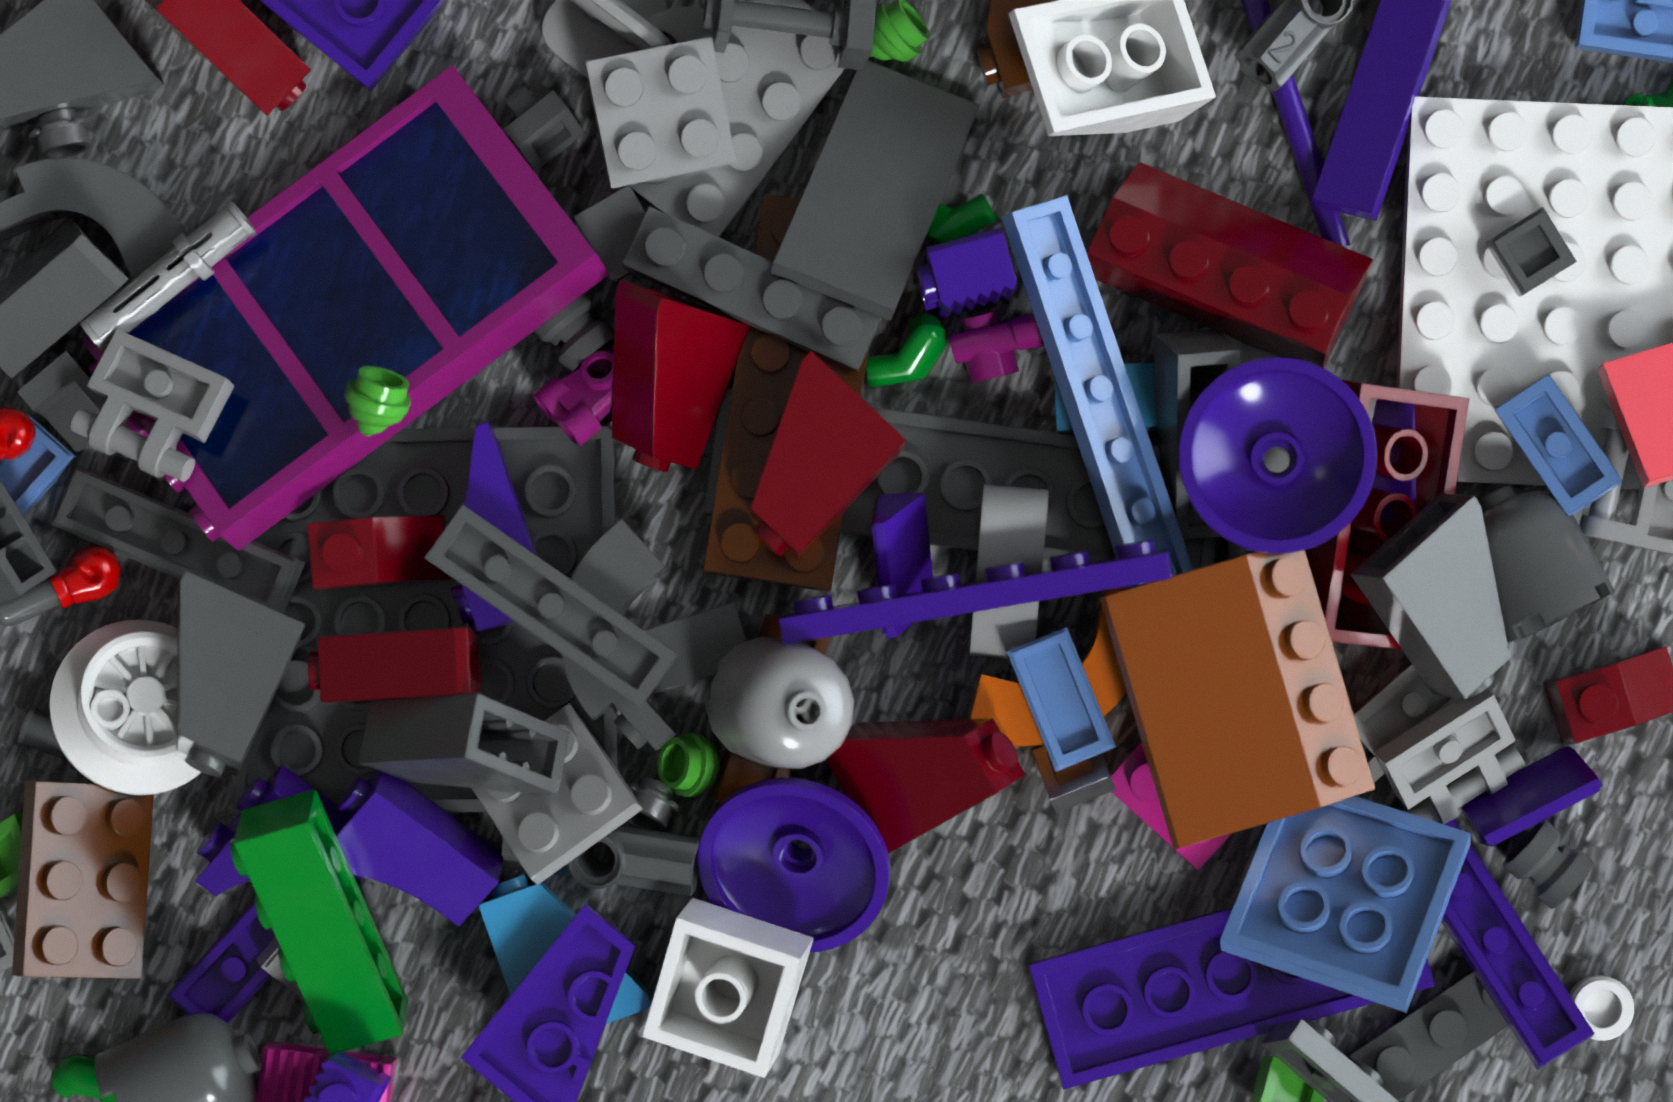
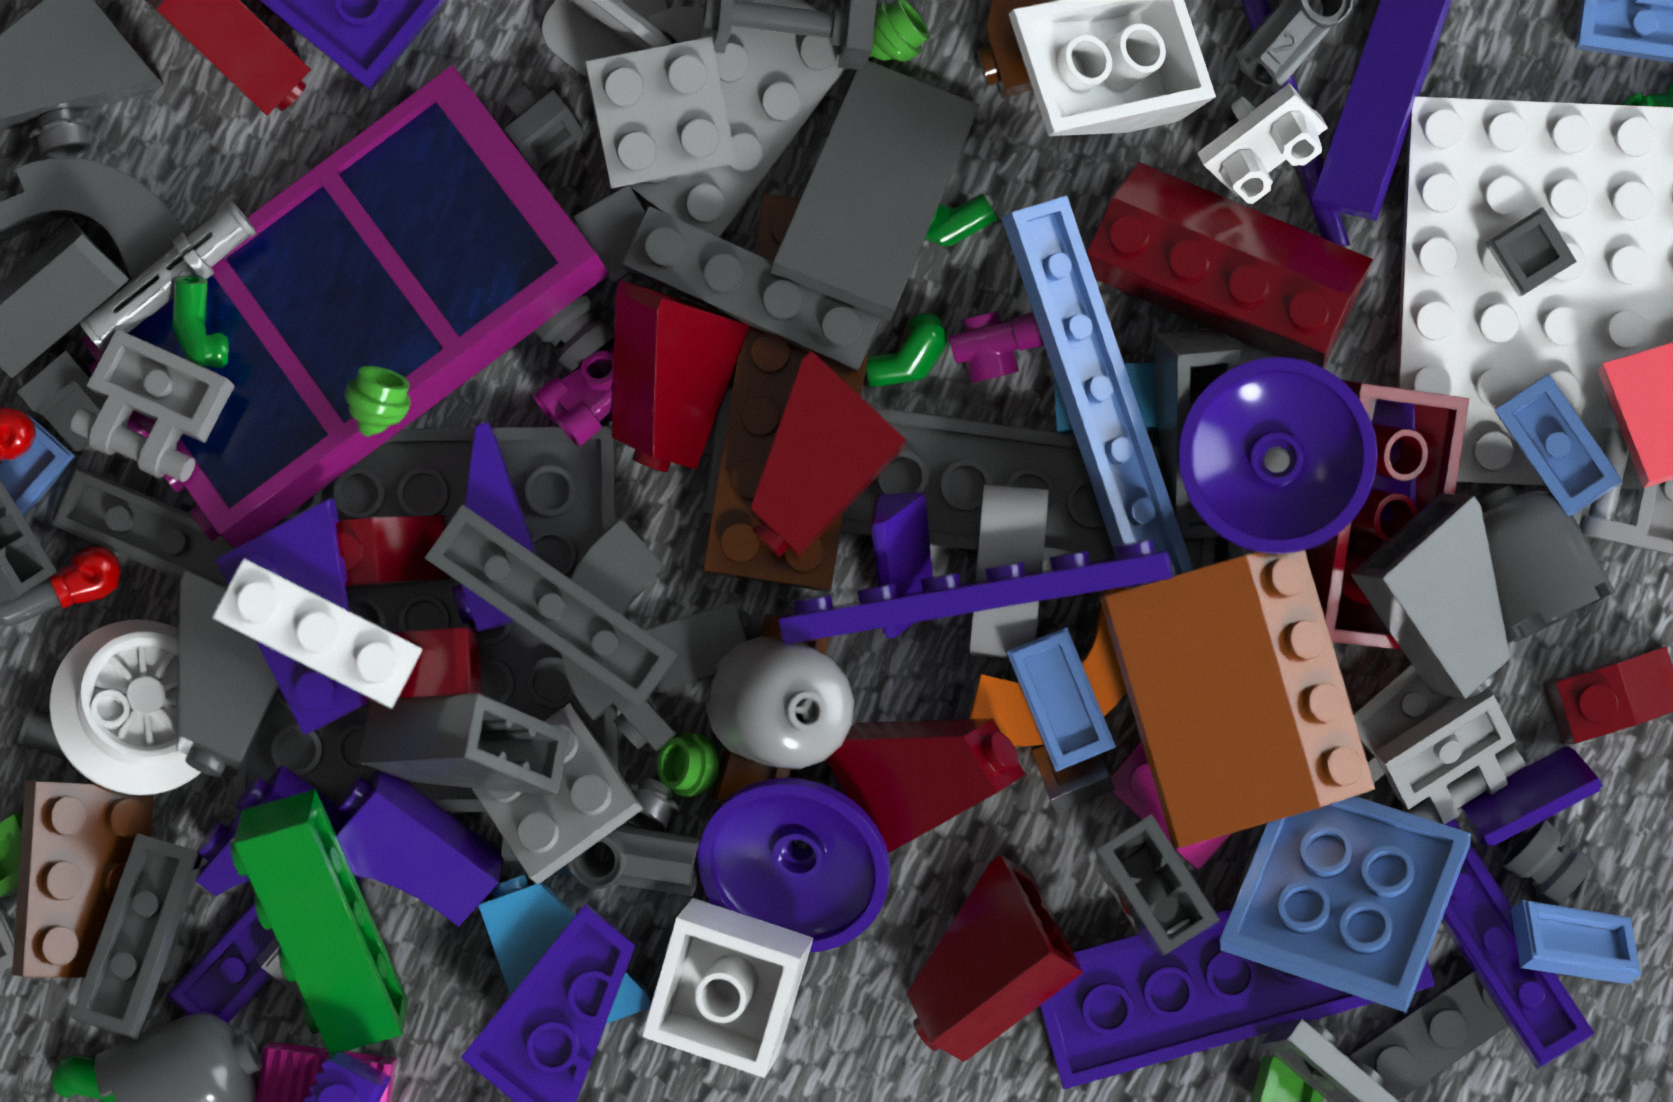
(137, 936): none -> dark grey plate
(190, 327): none -> green arm
(309, 556): none -> dark purple wing
(317, 633): none -> white plate
(966, 274): dark purple brick -> none
(991, 964): none -> dark red slope
(1154, 887): none -> dark grey torso
(1262, 140): none -> white hips
(1575, 942): none -> medium blue tile
(1604, 1005): white tile -> none

